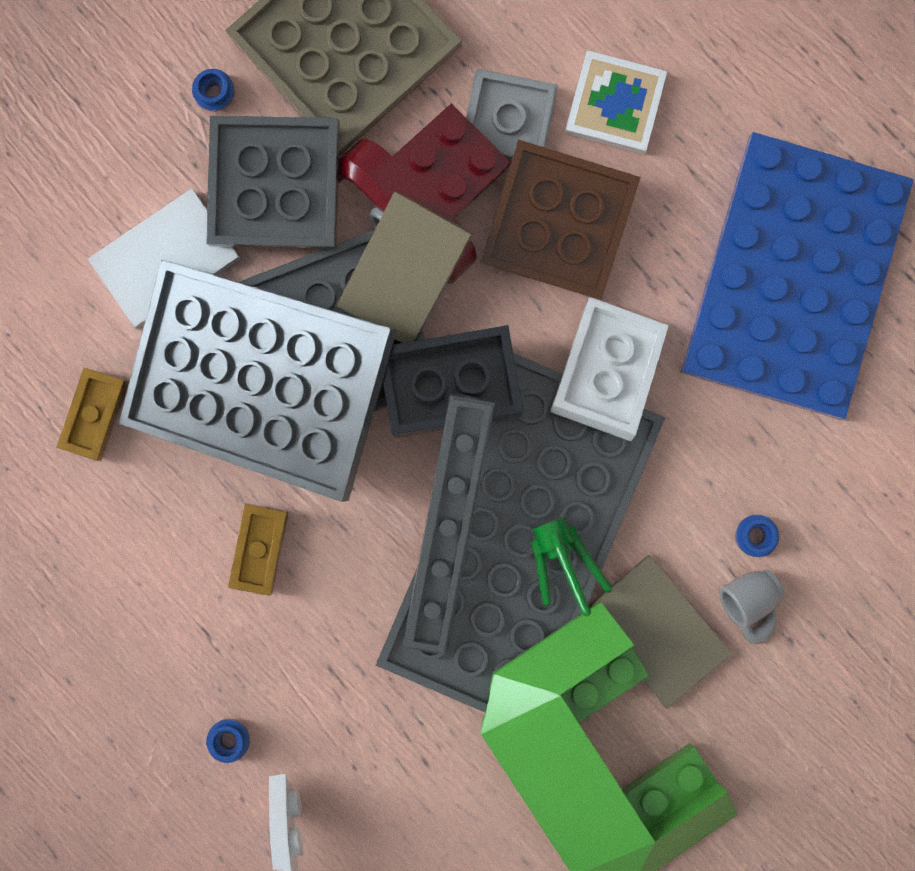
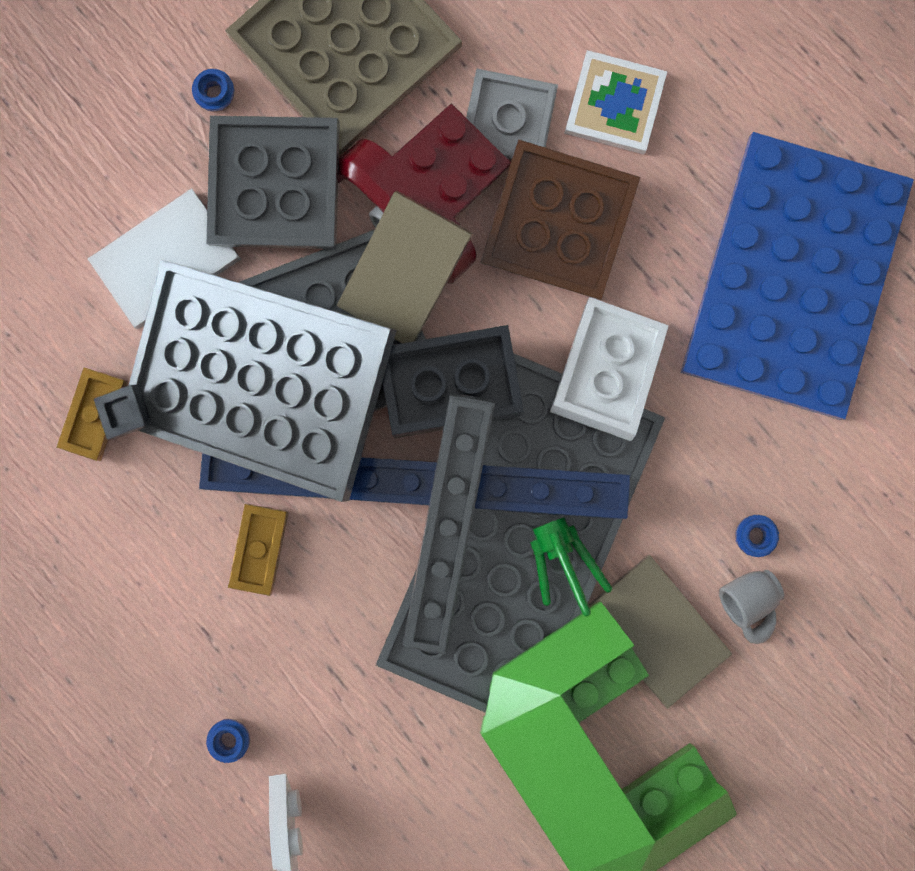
(122, 412): none -> black plate
(412, 482): none -> dark blue plate

